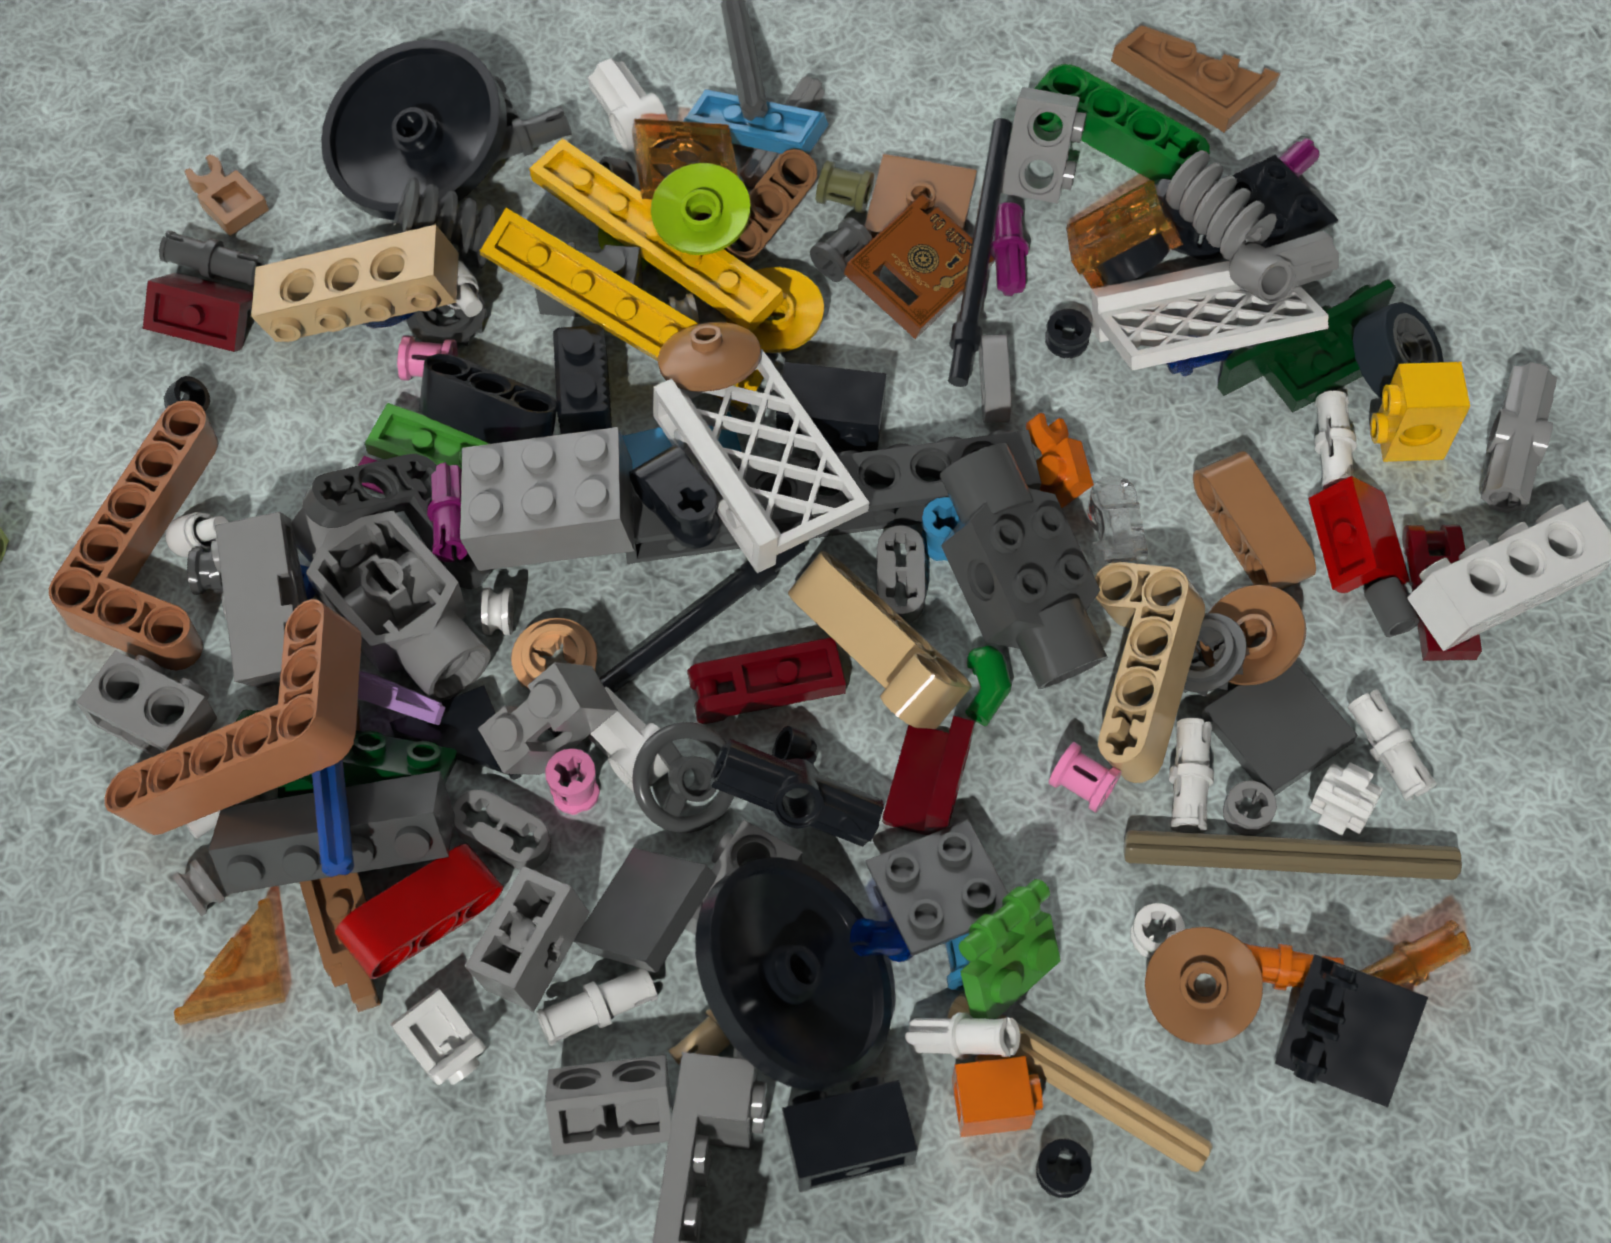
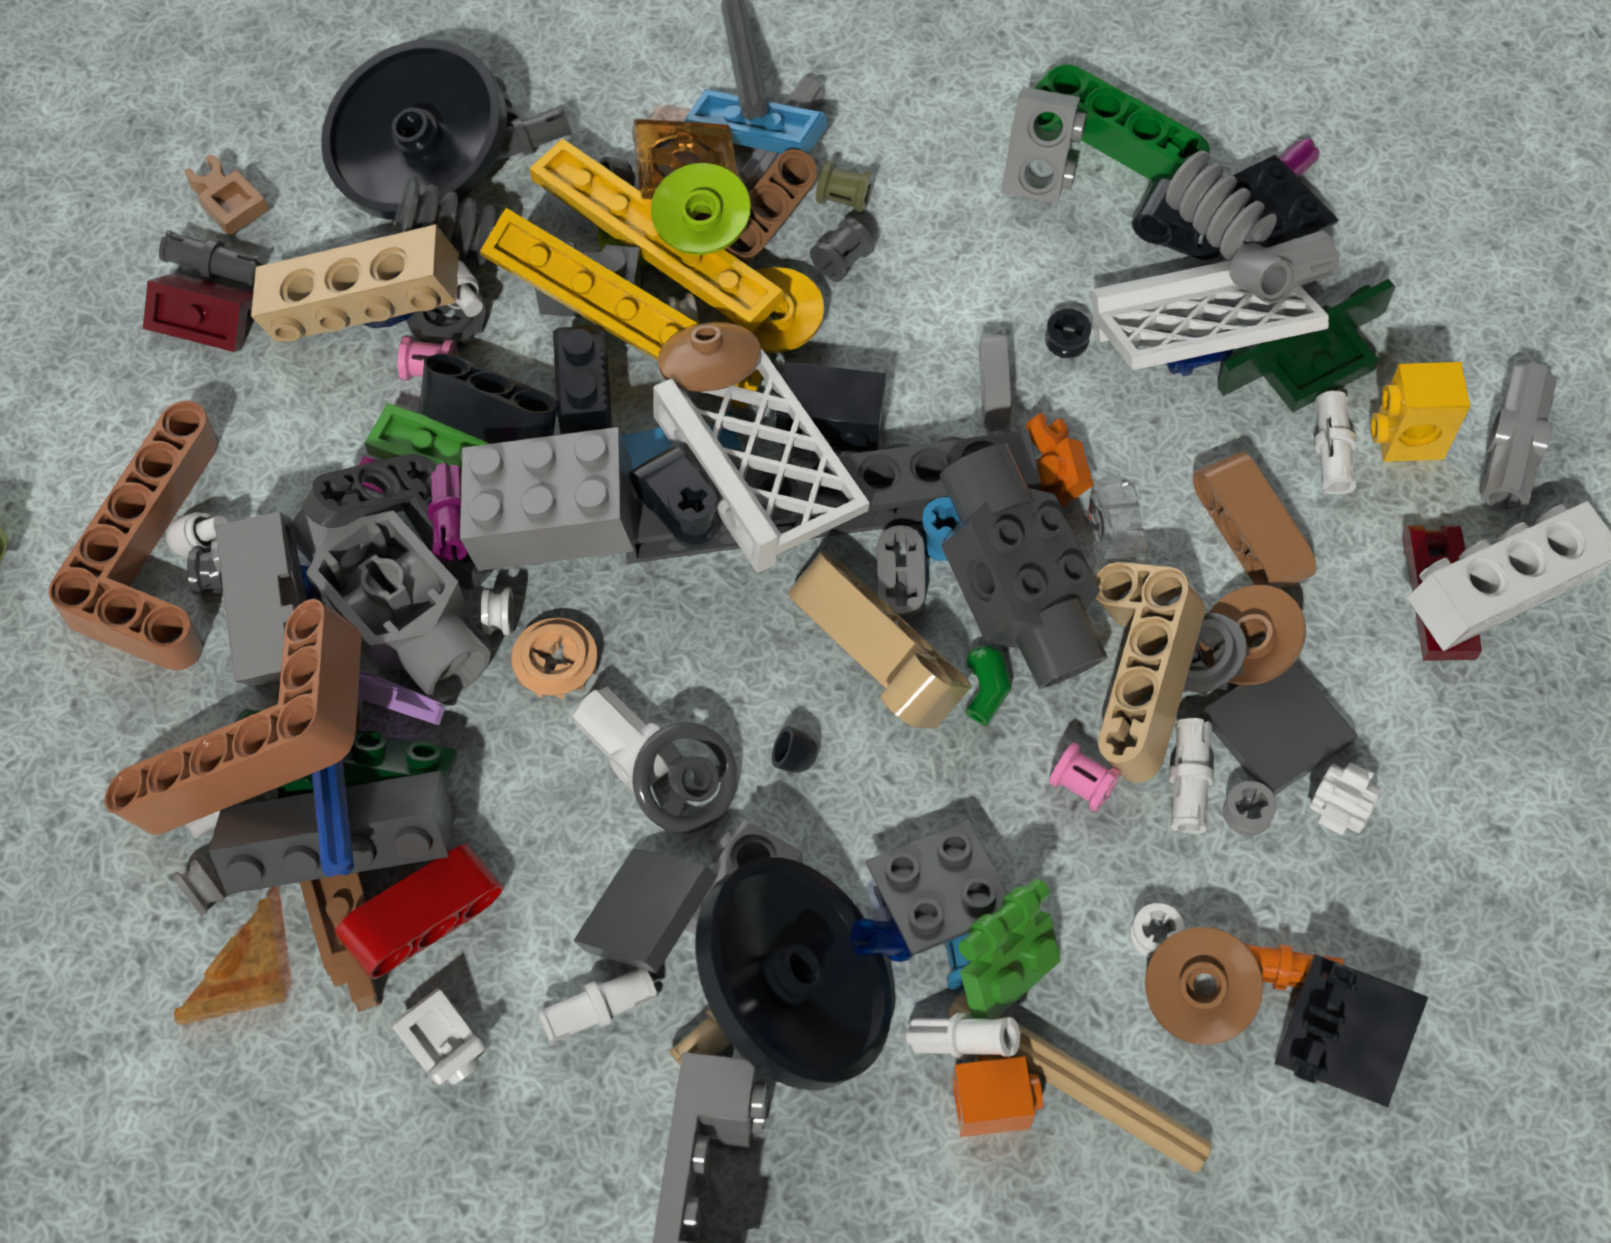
(142, 716): light grey brick -> none
(193, 389): black hinge -> none
(457, 728): black tile -> none
(507, 818): light grey beam -> none
(527, 938): light grey brick -> none
(561, 698): light grey brick -> none
(565, 767): bright pink bush -> none
(609, 1105): light grey brick -> none
(623, 99): white piece -> none
(693, 621): black bar -> none
(766, 780): black piece -> none
(767, 679): dark red plate -> none
(848, 1133): black brick -> none
(905, 179): medium nougat plate -> none
(926, 255): dark orange container -> none
(928, 777): dark red panel -> none
(966, 332): black bar -> none
(1009, 249): magenta axle -> none
(1050, 1155): black bush -> none
(1122, 237): clear orange piece -> none
(1203, 85): medium nougat wing -> none
(1292, 854): dark tan axle -> none
(1356, 535): red panel -> none
(1391, 607): dark grey hinge -> none
(1392, 338): black wheel -> none
(1392, 745): white pin -> none
(1415, 960): clear orange pin -> none

